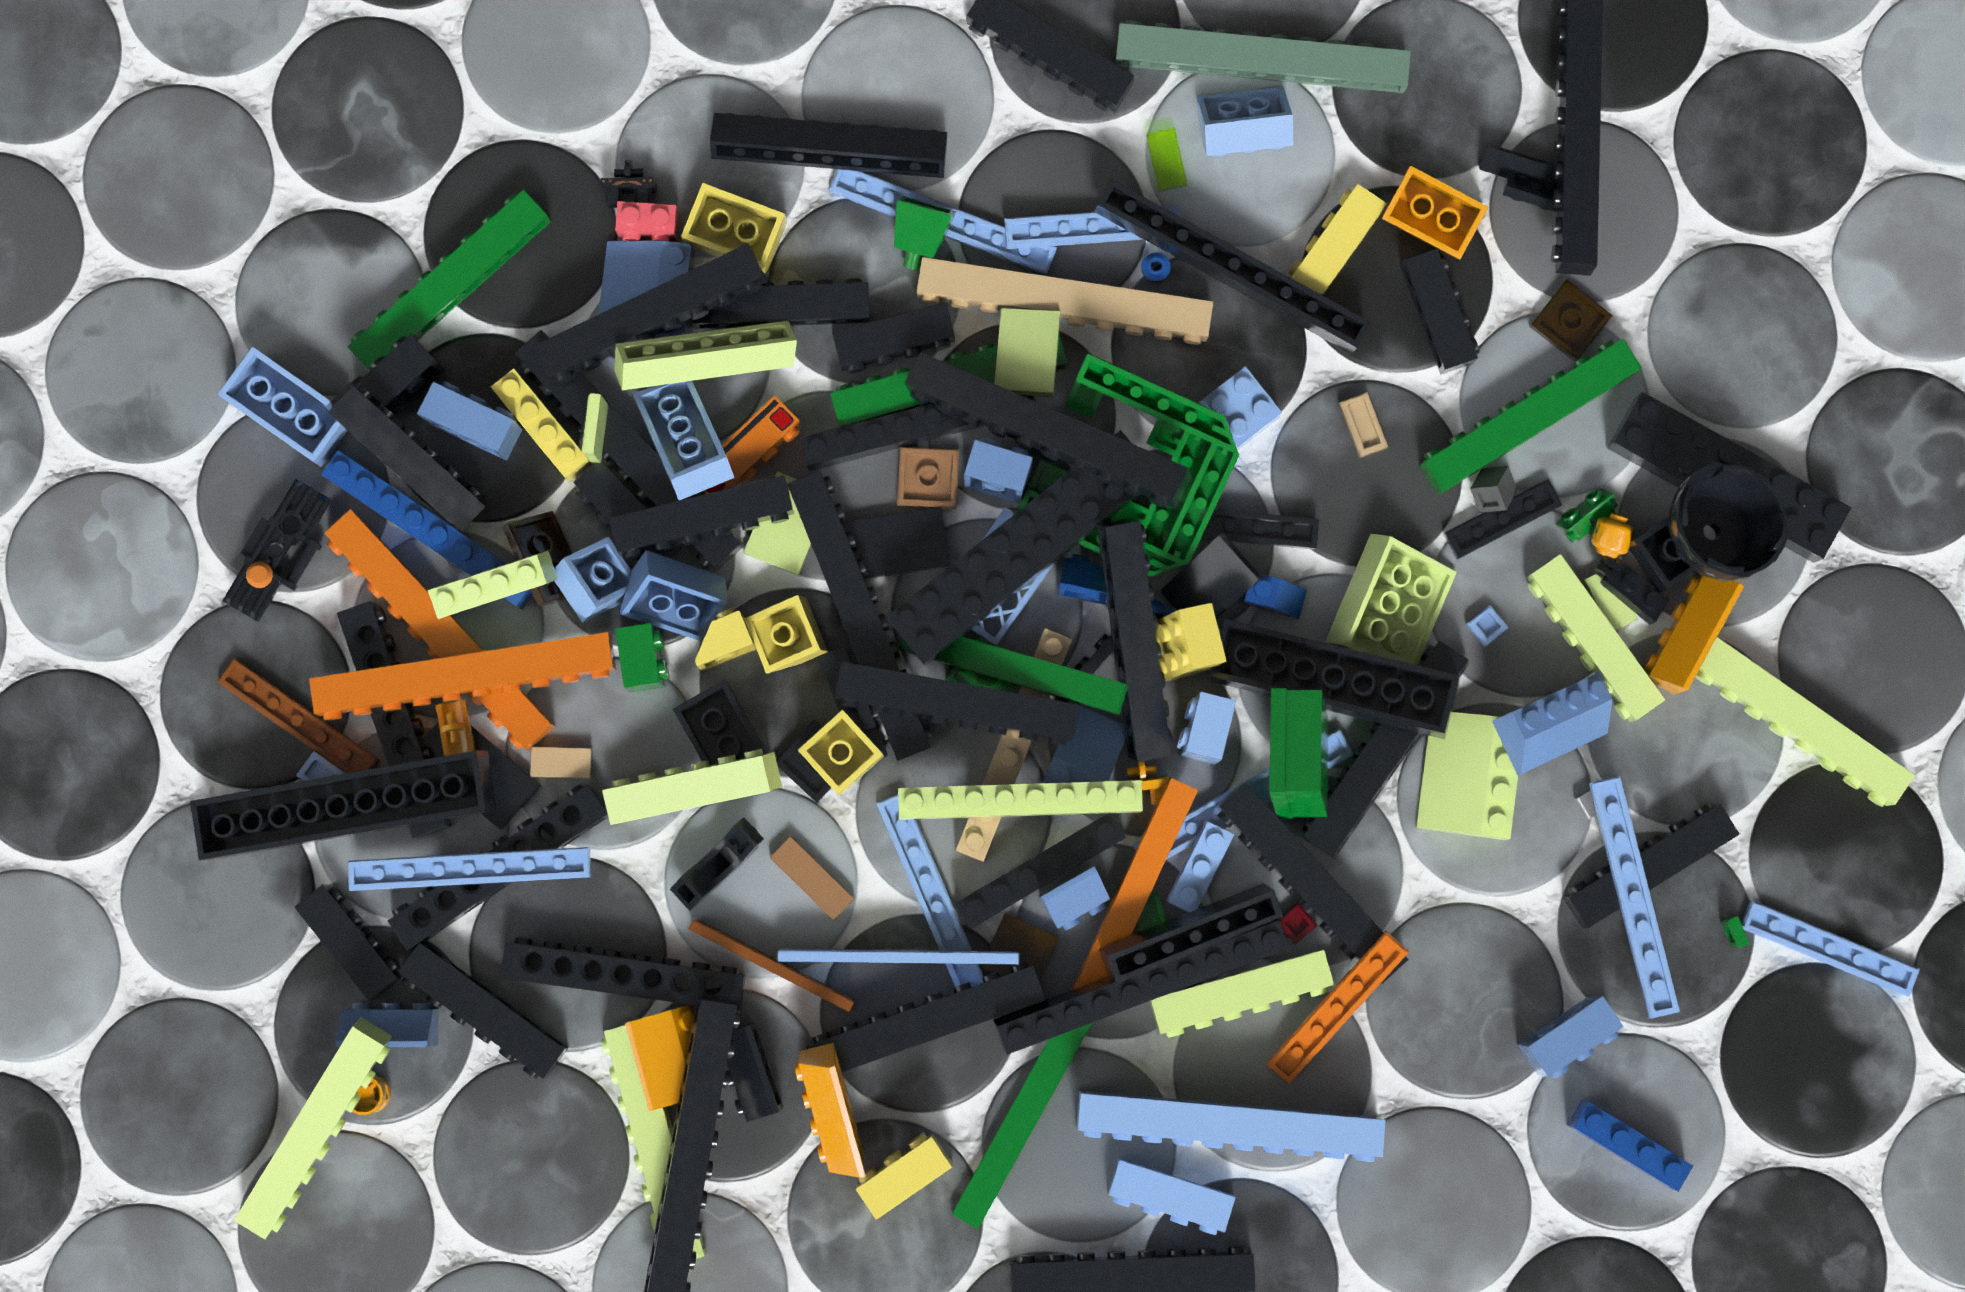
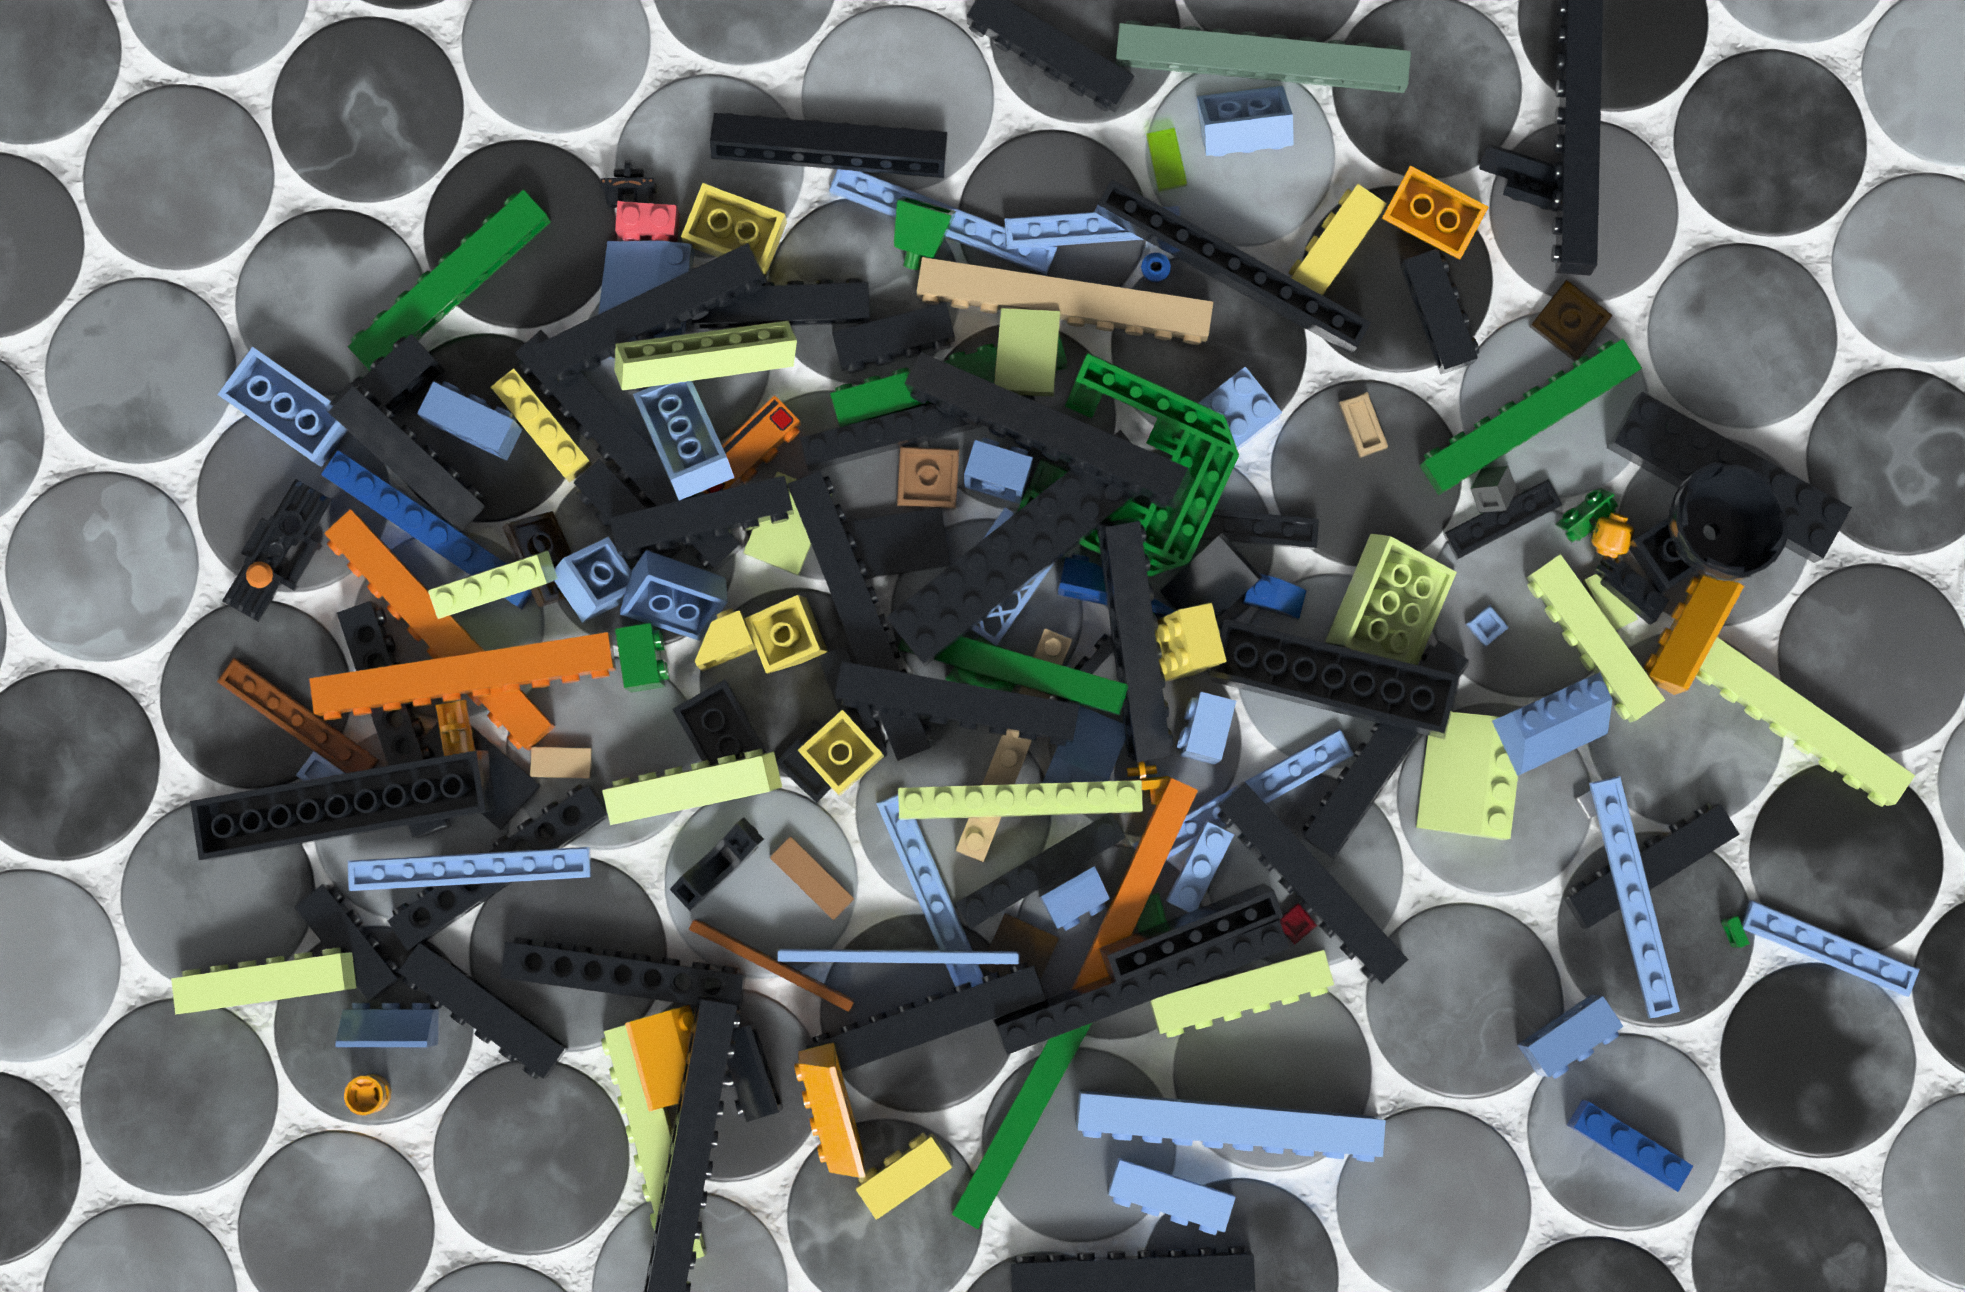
(263, 983): none -> yellowish green brick
(313, 1128): yellowish green brick -> none
(595, 427): yellowish green tile -> none
(1298, 753): green container -> none
(1337, 1007): orange tile -> none

